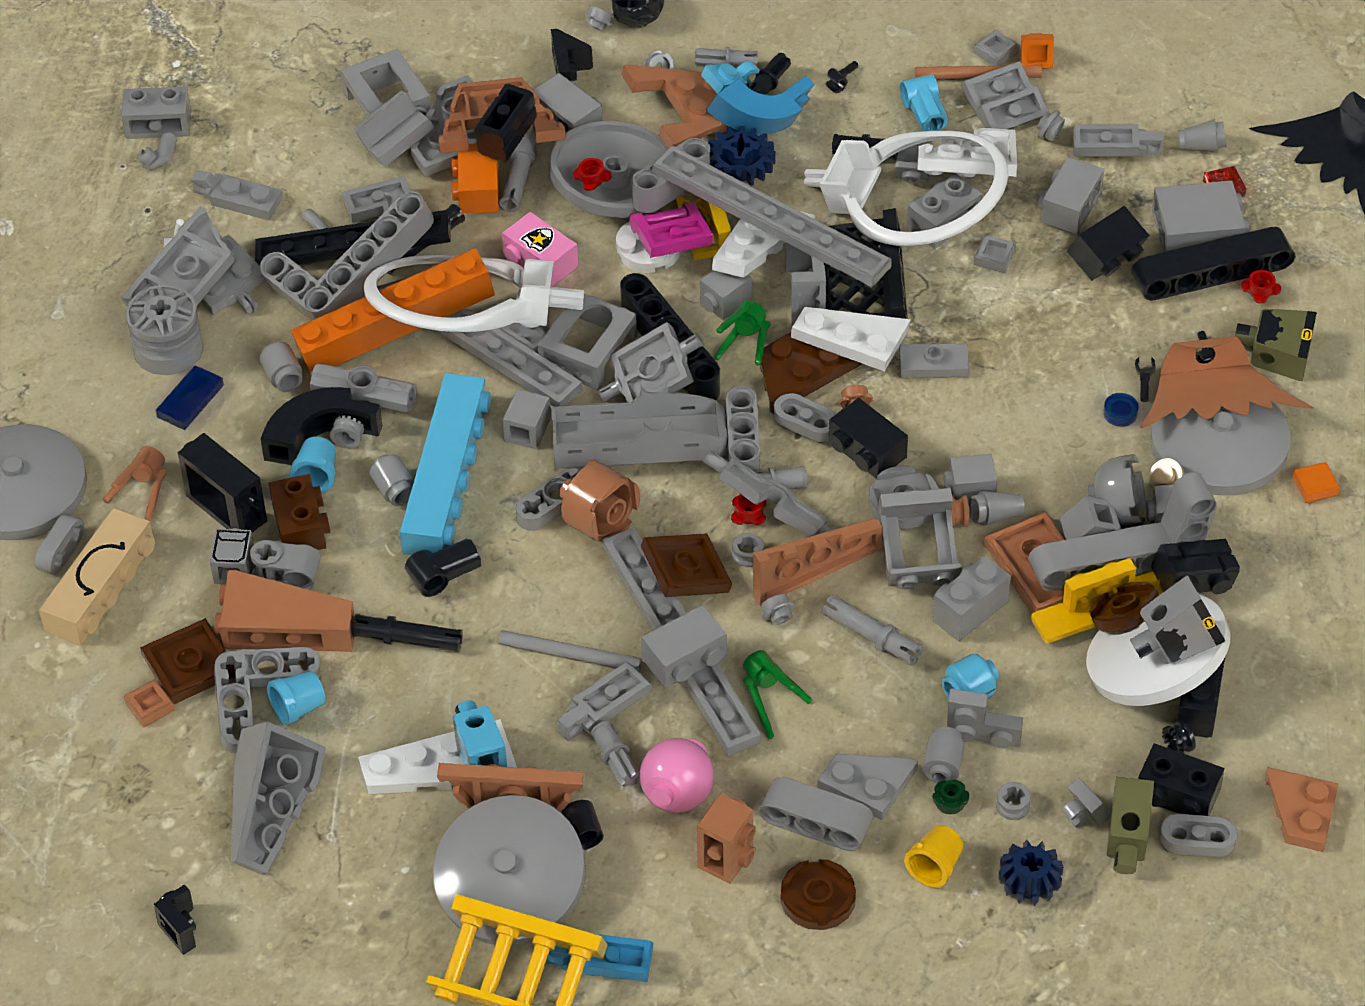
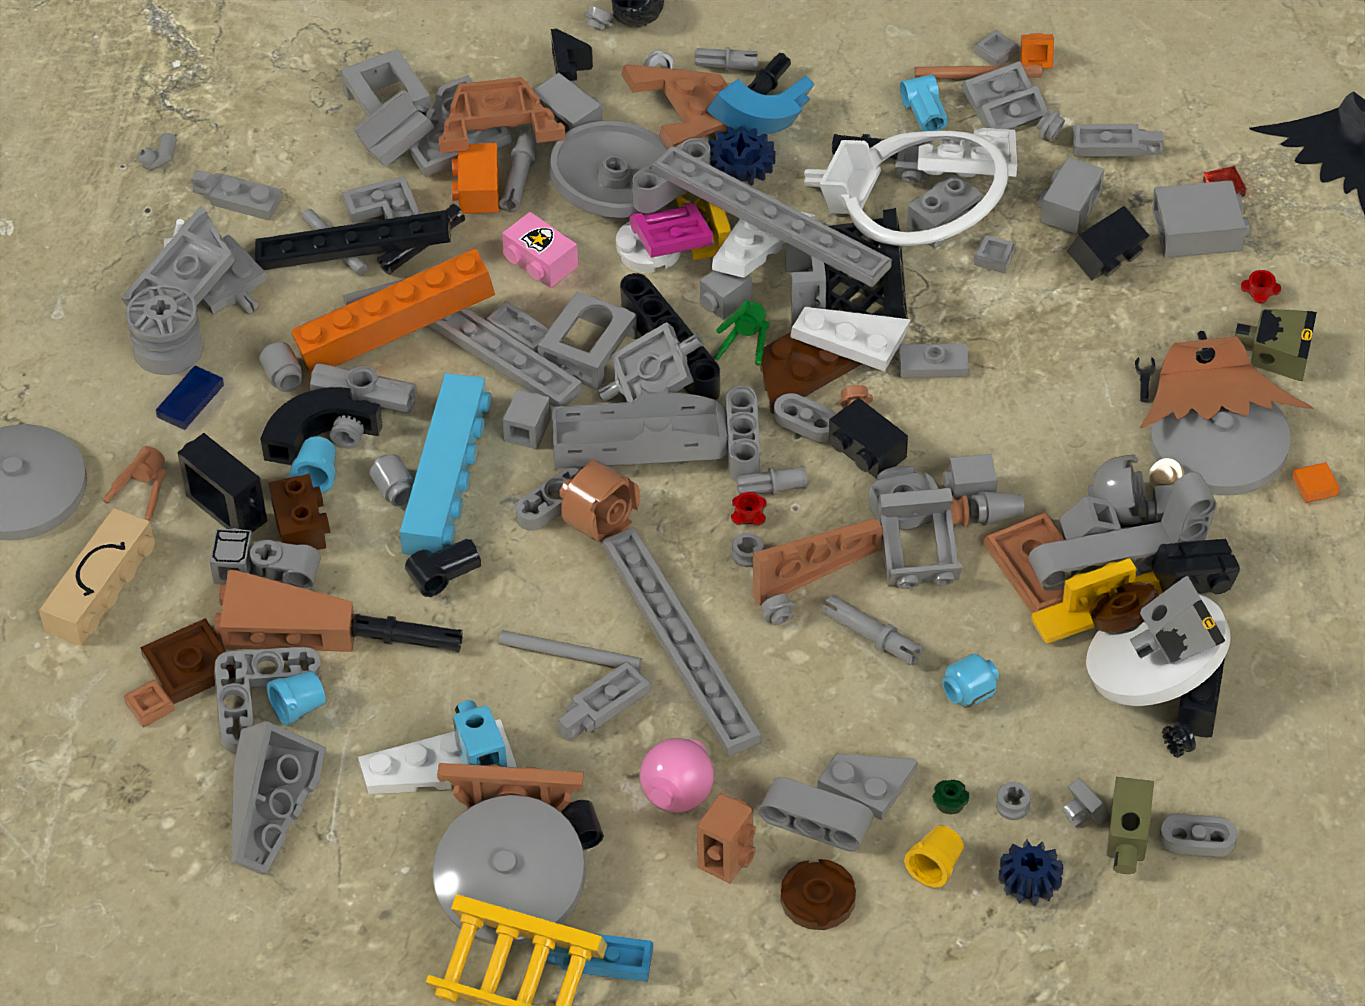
(59, 544): light grey beam -> none
(156, 112): light grey brick -> none
(174, 918): black bracket -> none
(381, 243): light grey beam -> none
(505, 122): black brick -> none
(528, 309): white brick -> none
(592, 173): red plate -> none
(615, 753): light grey axle -> none
(684, 646): light grey brick -> none
(686, 565): reddish brown tile -> none
(723, 74): medium azure plate -> none
(760, 488): light grey piece -> none
(765, 673): green plant -> none
(838, 81): black hand -> none
(943, 754): light grey brick -> none
(969, 717): light grey plate -> none
(971, 598): light grey brick -> none
(1121, 409): clear blue tile -> none
(1182, 781): black brick -> none
(1204, 136): light grey cone -> none
(1212, 263): black beam -> none
(1302, 806): nougat wing -> none

